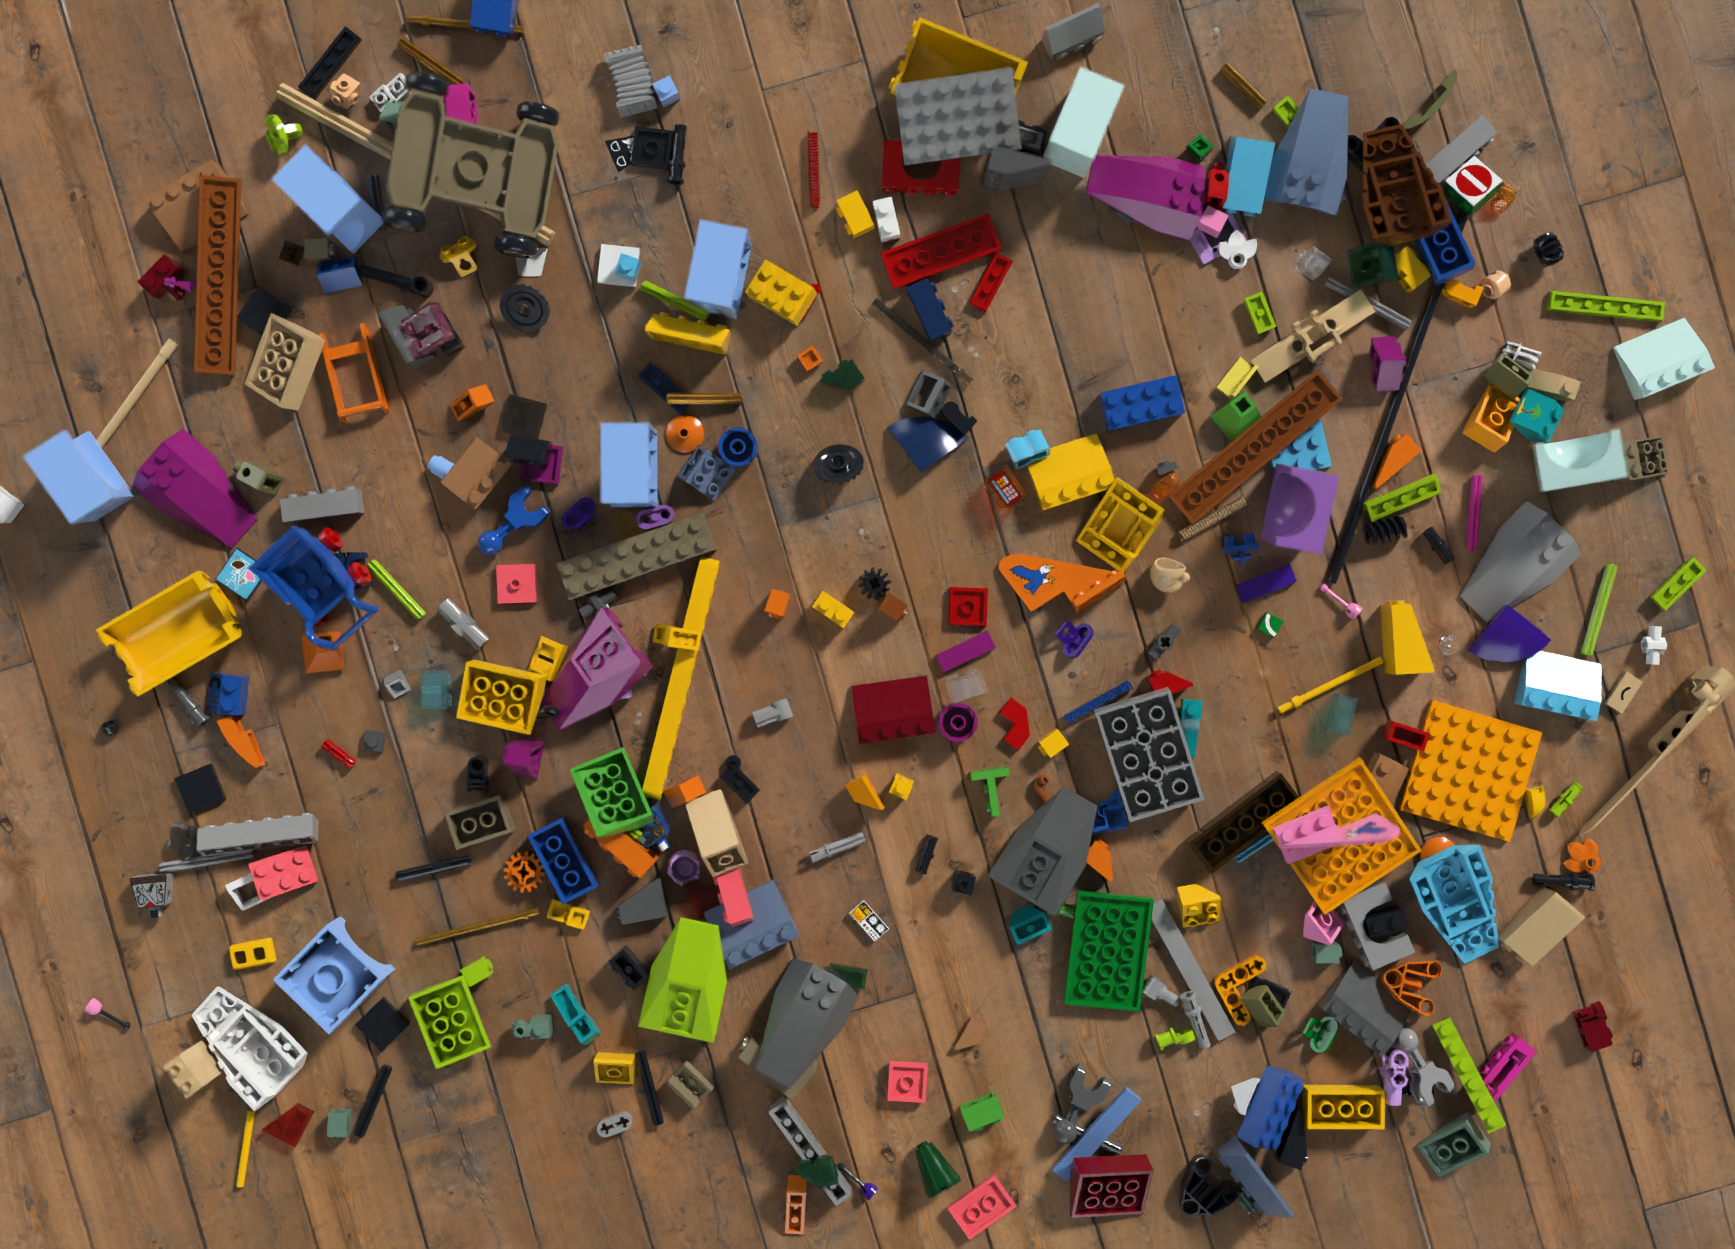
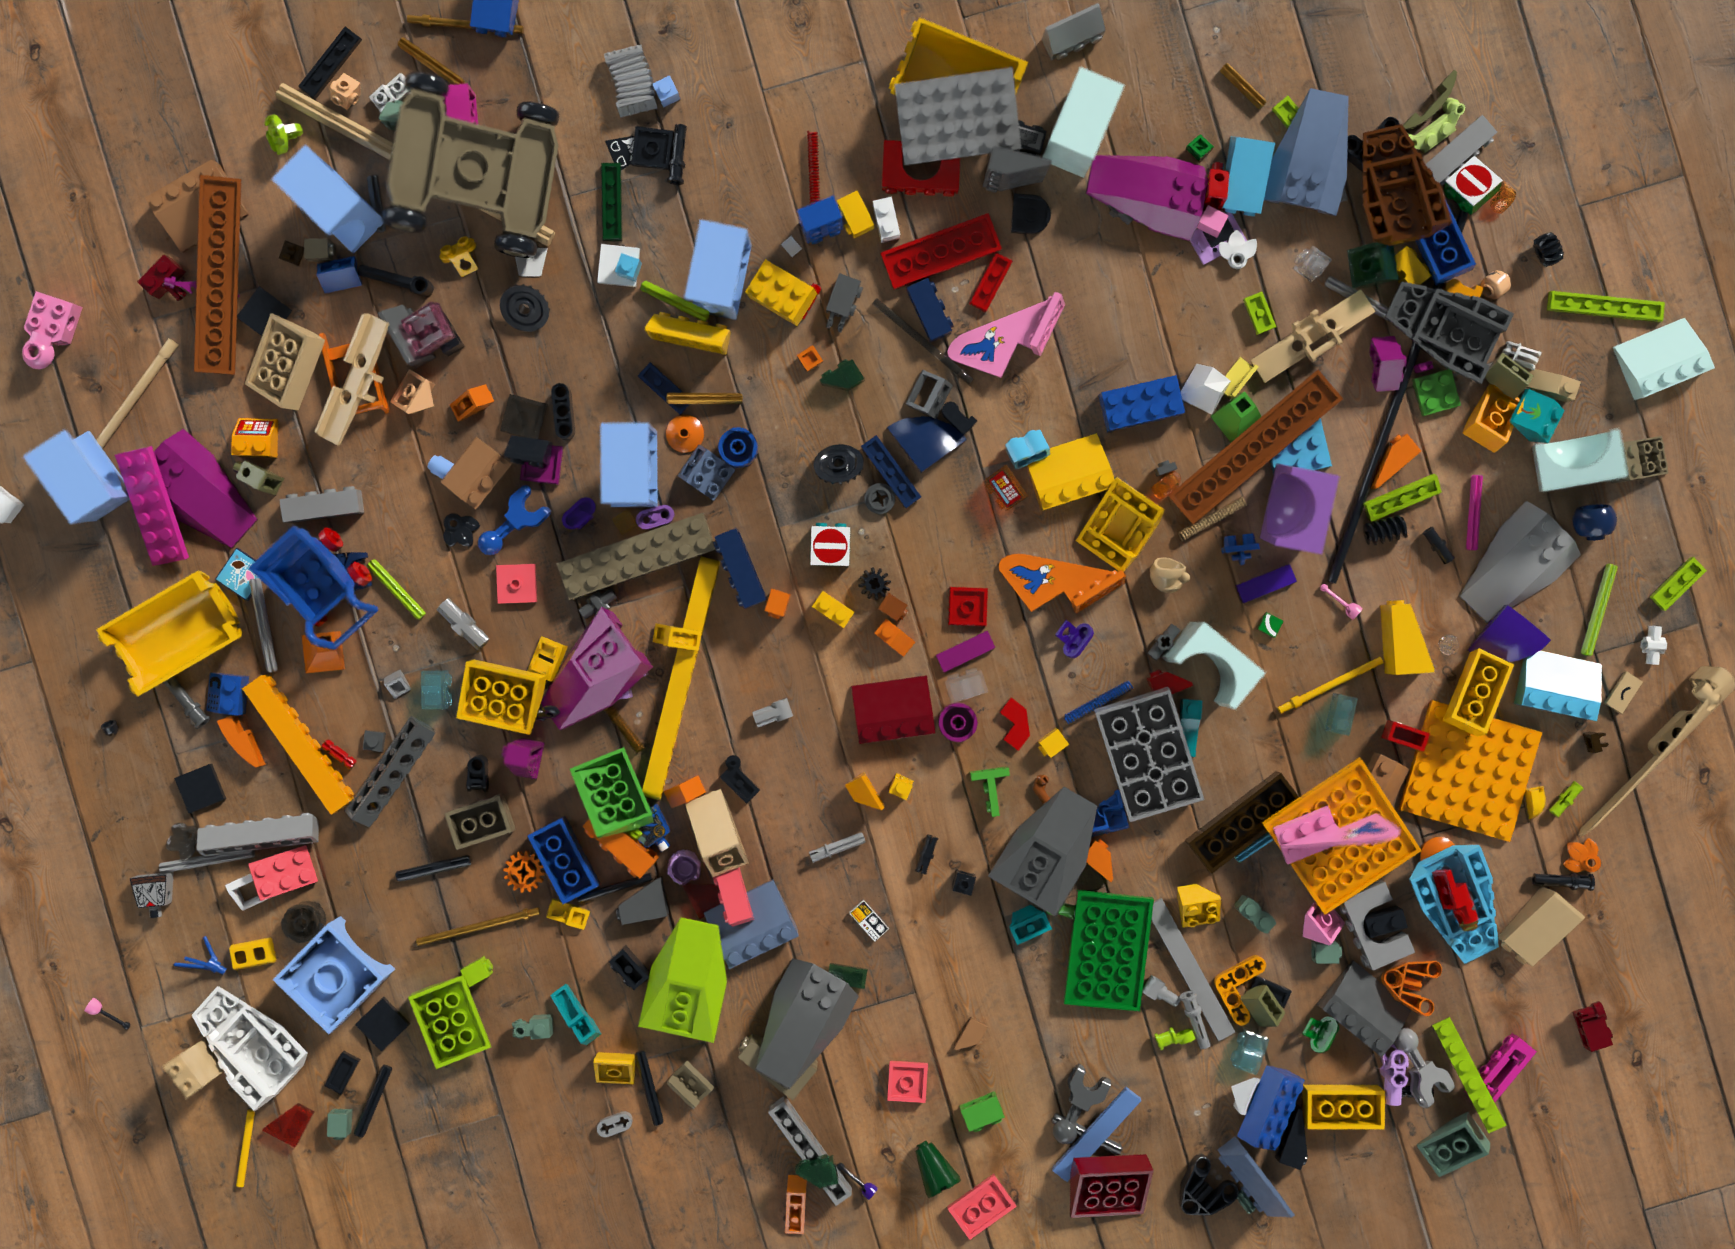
(48, 323): none -> bright pink brick
(151, 506): none -> dark pink plate
(212, 965): none -> blue plant
(255, 438): none -> light orange slope
(263, 625): none -> light grey axle
(298, 743): none -> light orange brick
(311, 913): none -> clear smoke brick
(342, 1072): none -> black tile
(364, 344): none -> tan piece
(398, 760): none -> dark grey brick
(413, 393): none -> light nougat slope
(461, 532): none -> black plate
(558, 403): none -> black beam
(611, 202): none -> dark green tile
(615, 887): none -> black bar
(625, 730): none -> pearl gold piece
(742, 571): none -> dark blue brick
(791, 246): none -> white sticker
(820, 220): none -> blue brick
(830, 545): none -> piece
(842, 300): none -> dark grey hinge
(888, 502): none -> dark grey gear
(891, 471): none -> dark blue plate
(894, 637): none -> orange slope
(993, 344): none -> bright pink piece
(1029, 214): none -> black tile
(1204, 388): none -> white slope
(1236, 671): none -> light aqua piece
(1249, 1051): none -> clear light blue brick
(1255, 914): none -> sand green brick
(1423, 367): none -> magenta tile
(1436, 392): none -> bright green plate
(1439, 128): none -> yellowish green plate
(1450, 326): none -> dark grey wedge
(1456, 897): none -> red plate
(1478, 692): none -> yellow brick
(1593, 742): none -> dark brown tile
(1594, 521): none -> dark blue wheel

